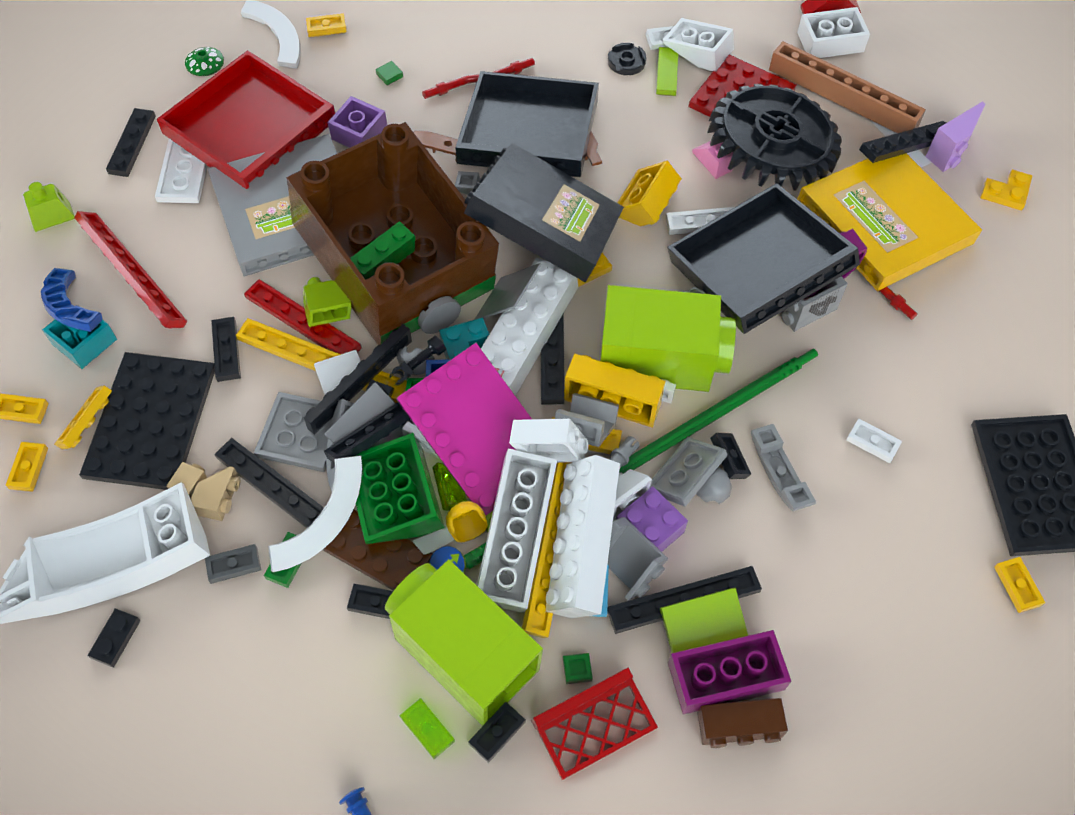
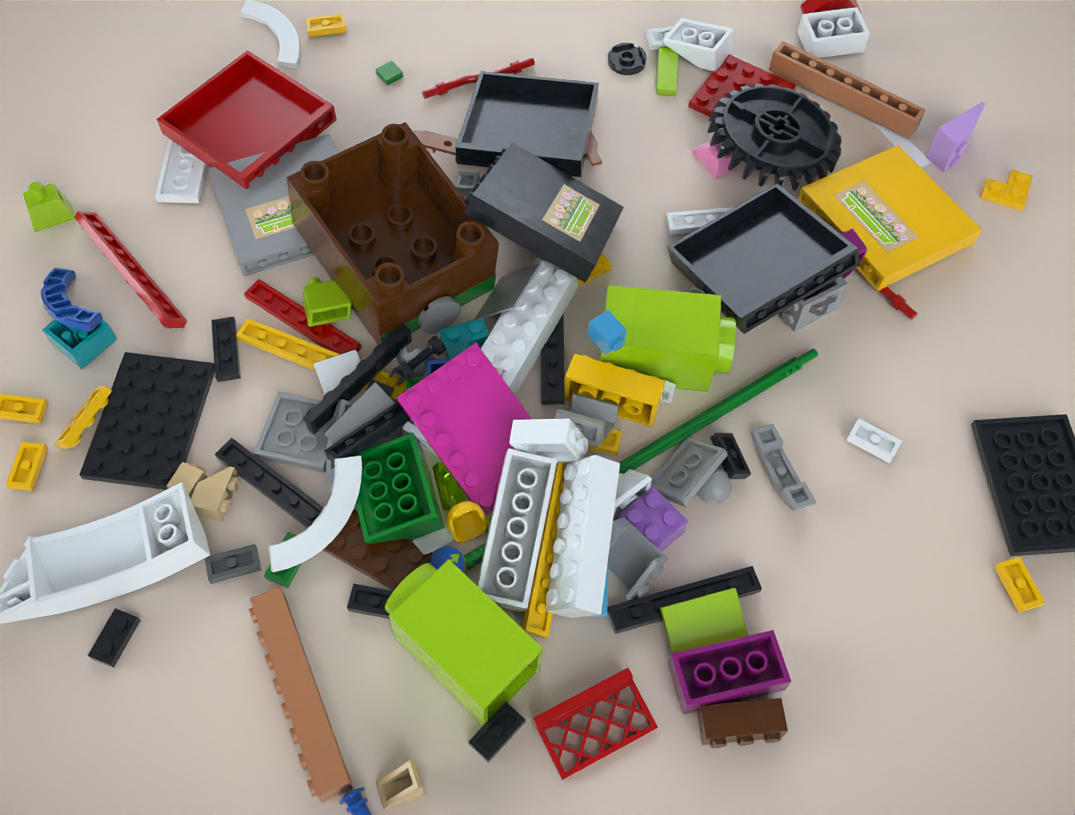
(130, 142): black plate -> none
(204, 61): green dish -> none
(301, 696): none -> nougat brick
(356, 122): medium lavender brick -> none
(388, 248): green brick -> none
(400, 785): none -> tan slope
(427, 728): clear neon green plate -> none
(577, 668): green tile -> none
(607, 332): none -> dark azure brick
(626, 449): light grey pin -> none
(649, 193): yellow slope -> none
(900, 143): black plate -> none

